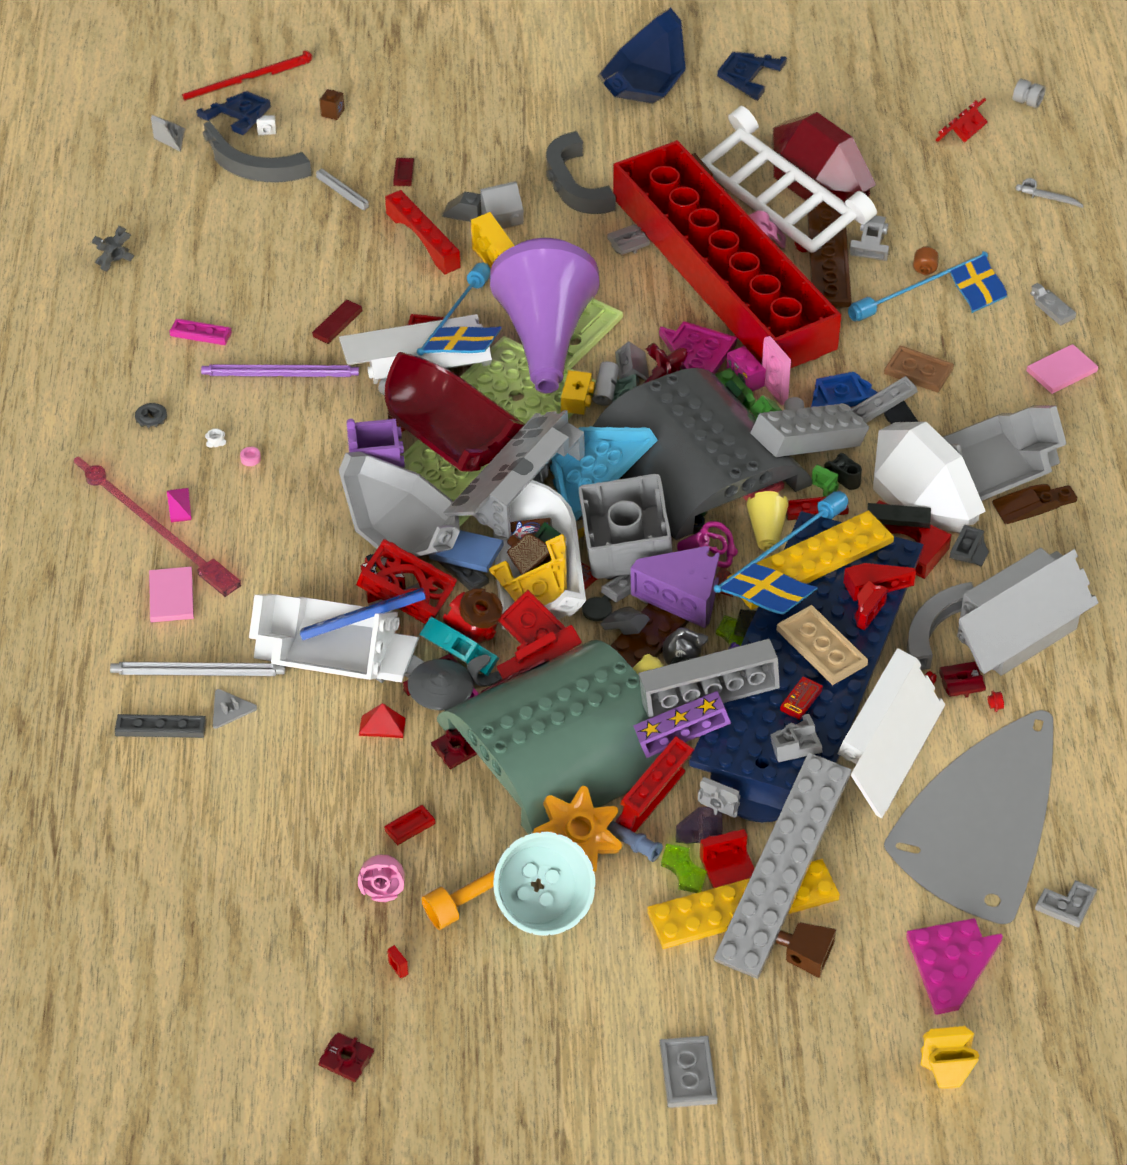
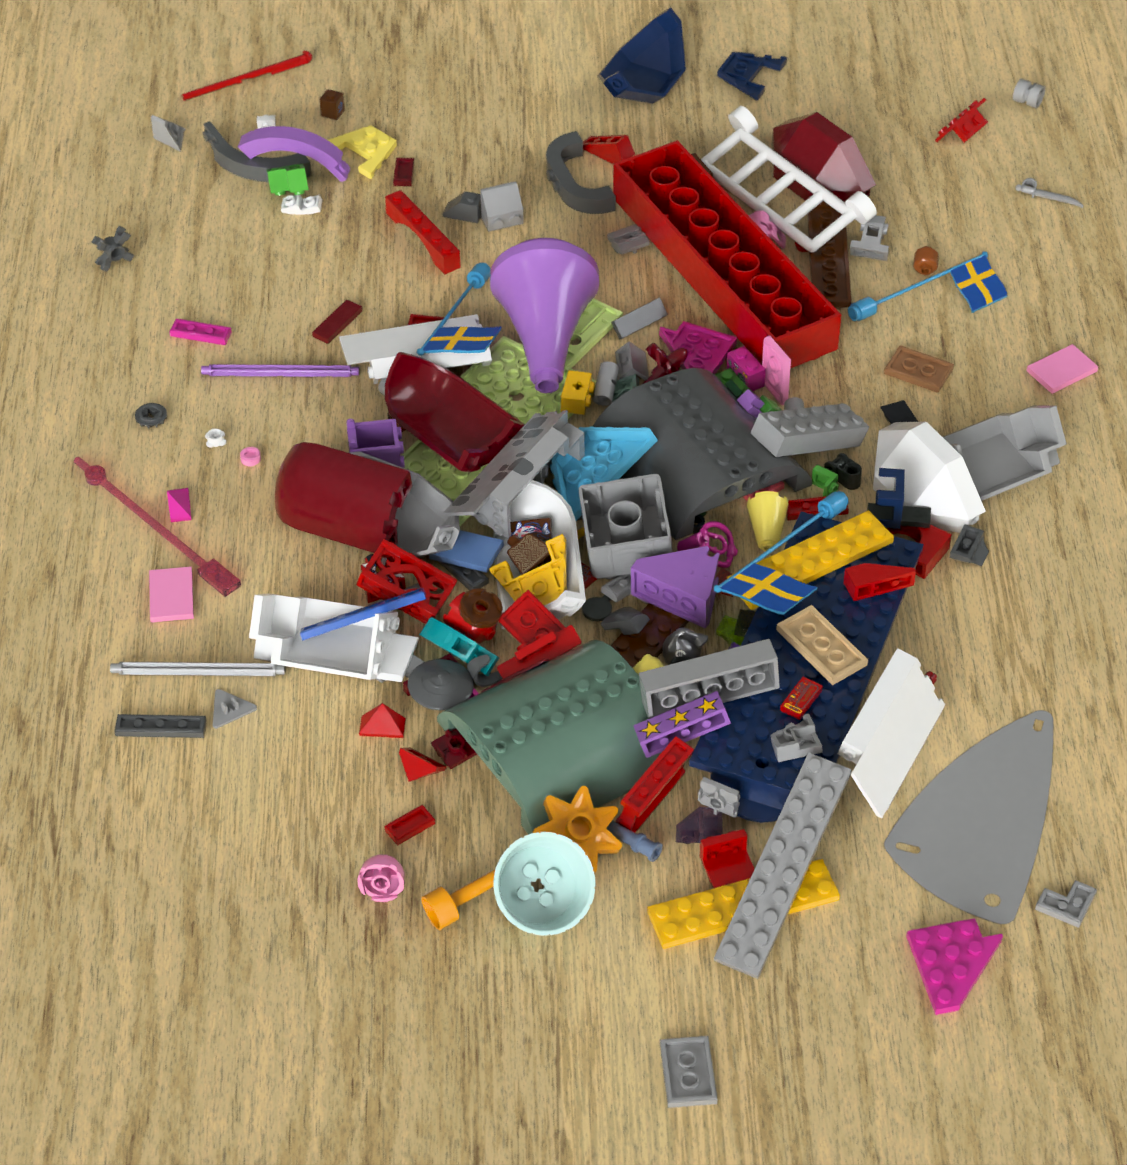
(243, 106): dark blue wing -> none
(287, 178): none -> bright green brick
(296, 205): none -> white slope
(298, 141): none -> medium lavender arch
(340, 495): none -> dark red panel
(342, 189): light grey axle -> none
(348, 1068): dark red piece -> none
(368, 143): none -> light yellow wing
(397, 962): red tile -> none
(418, 765): none -> red slope
(488, 238): yellow wedge -> none
(546, 532): dark green tile -> none
(609, 147): none -> red slope
(639, 318): none -> tile
(688, 874): clear neon green tile -> none
(751, 403): none -> medium lavender piece
(808, 946): reddish brown torso -> none
(842, 388): blue wing -> none
(870, 602): red slope -> none
(885, 399): light grey tile -> none
(892, 498): none -> dark blue panel
(929, 617): light grey arch -> none
(949, 1055): yellow piece -> none
(970, 679): dark red piece -> none
(995, 701): red plate -> none
(1024, 609): panel -> none
(1032, 502): reddish brown piece -> none
(1052, 305): light grey hinge -> none

